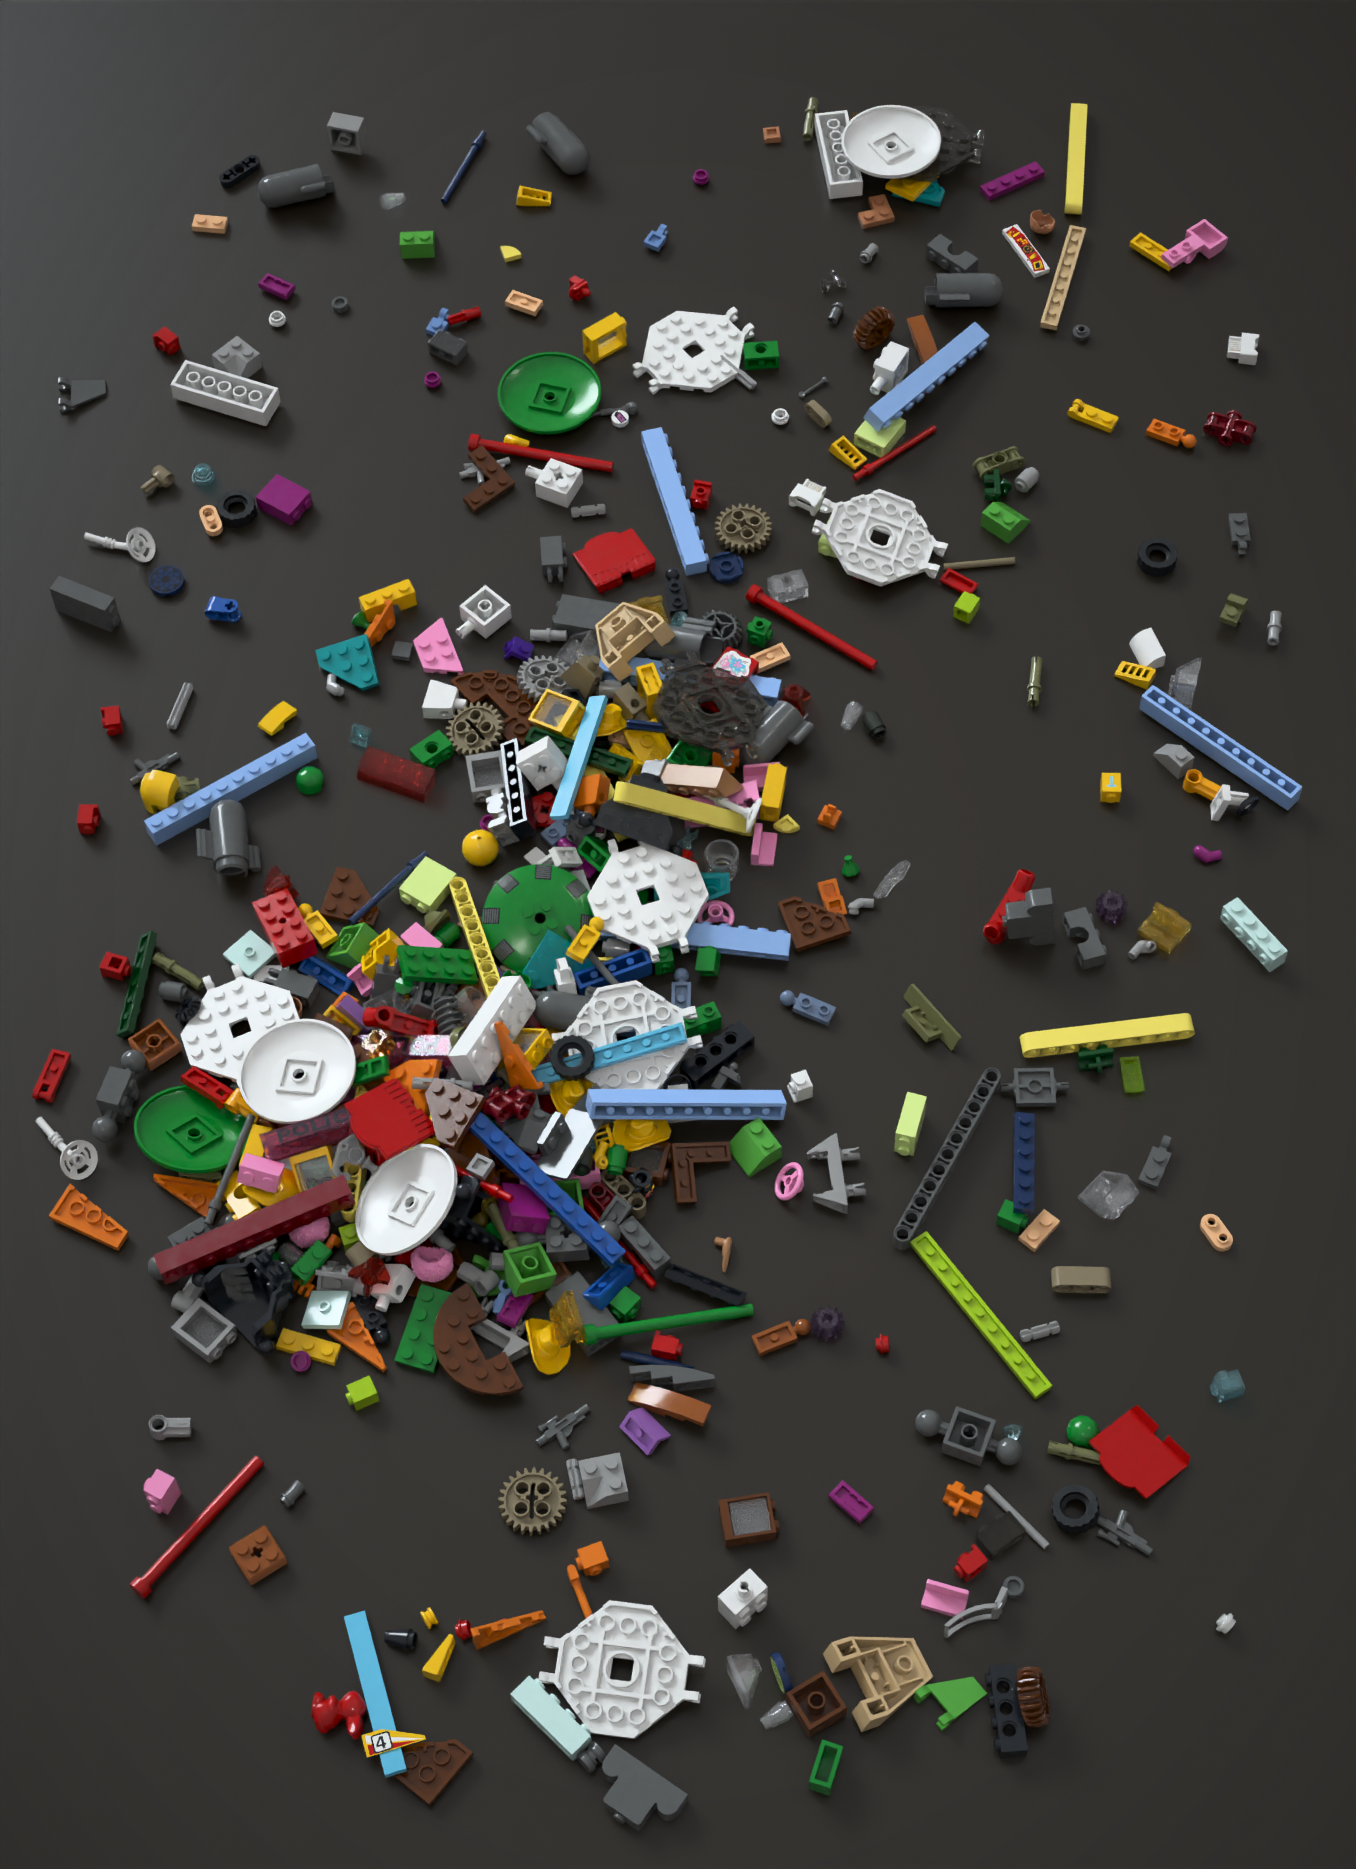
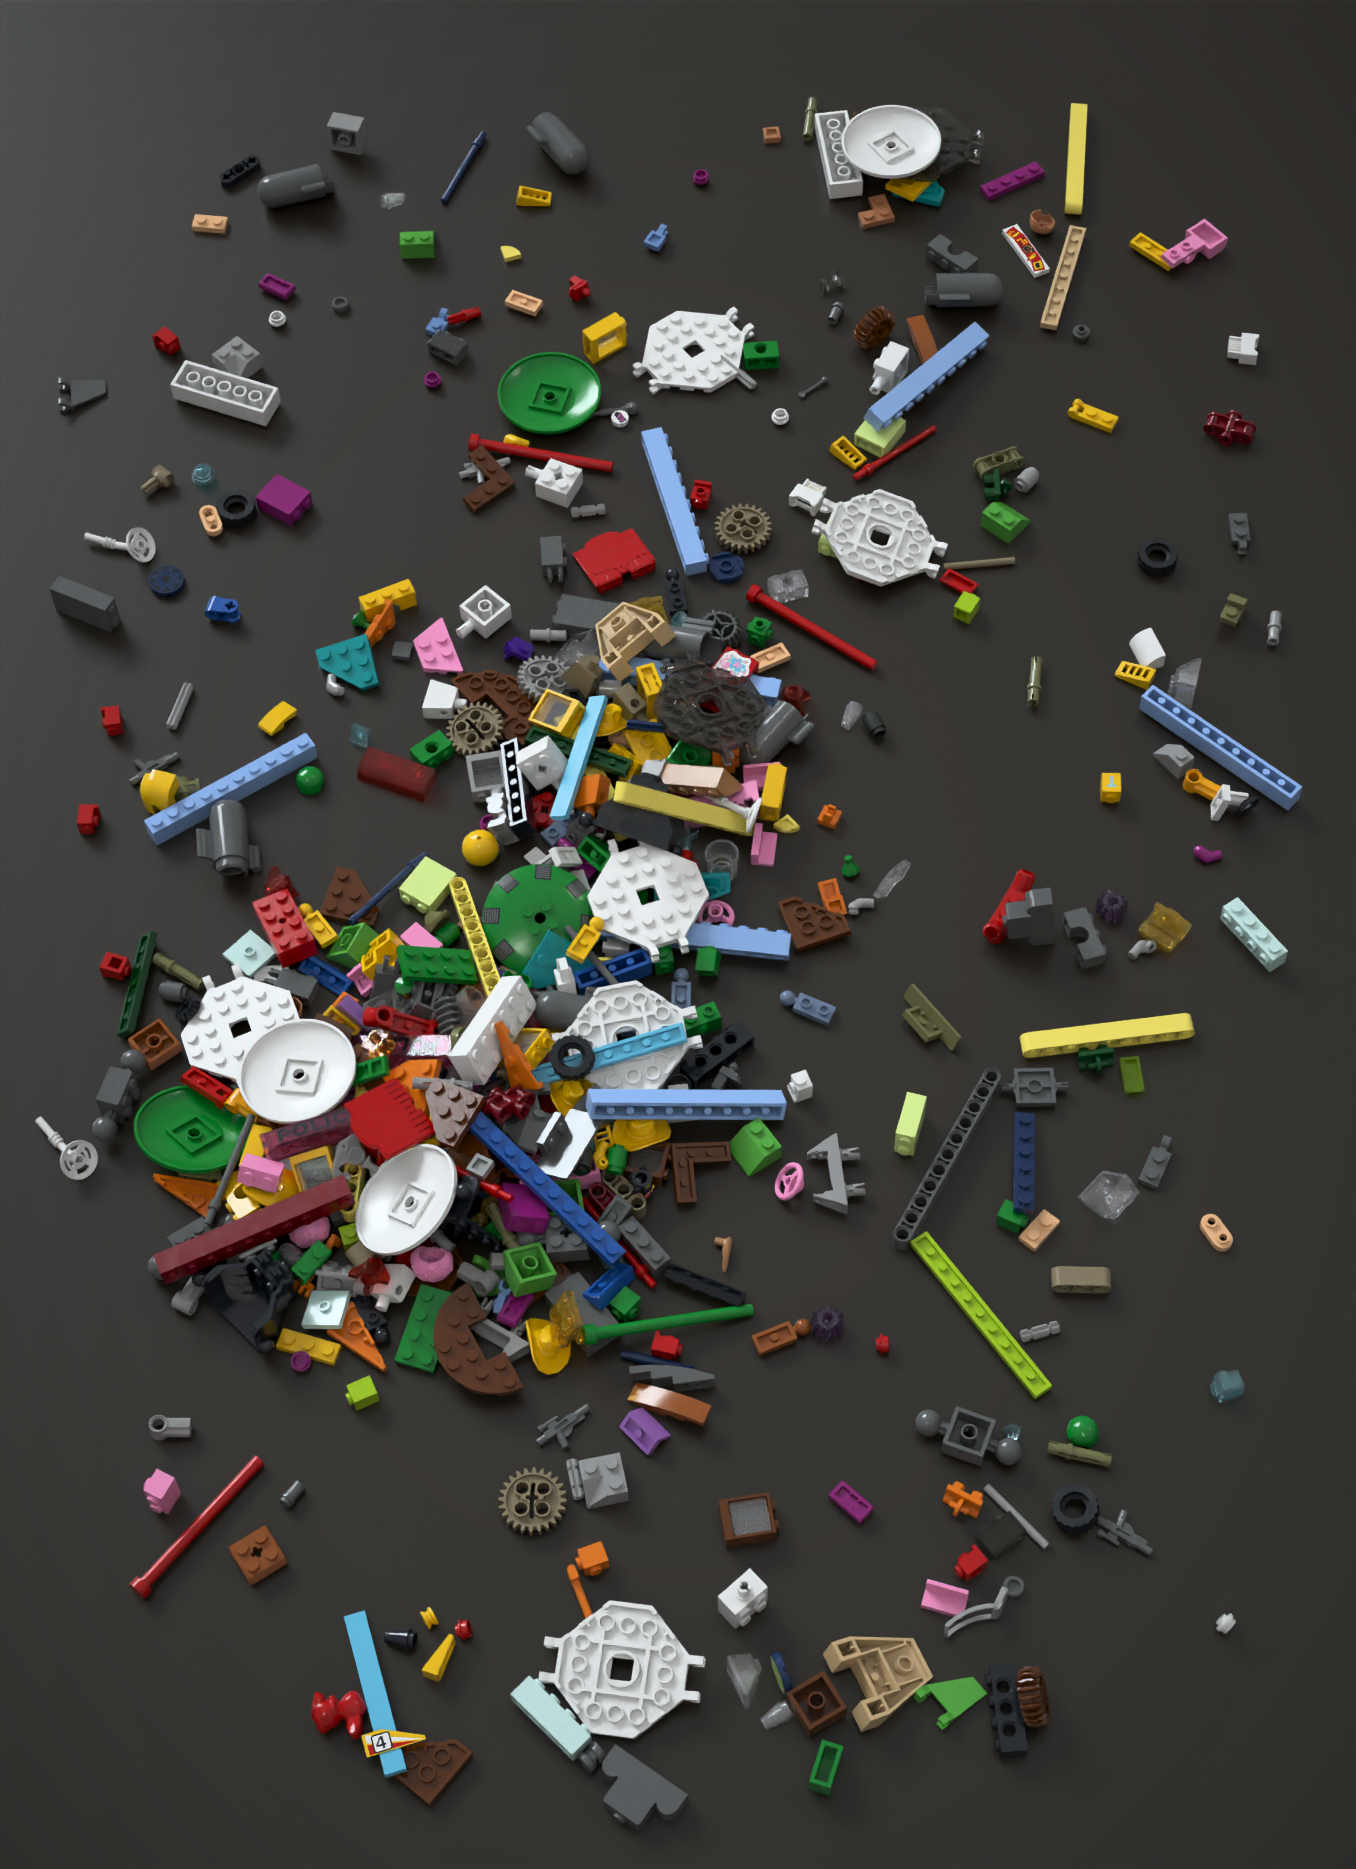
(51, 1075): red plate -> none
(84, 1217): orange wing -> none
(204, 1330): light grey window -> none
(493, 1632): orange wing -> none
(818, 413): dark tan beam -> none
(866, 256): light grey pin -> none
(1136, 1455): red piece -> none
(1170, 434): orange plate -> none

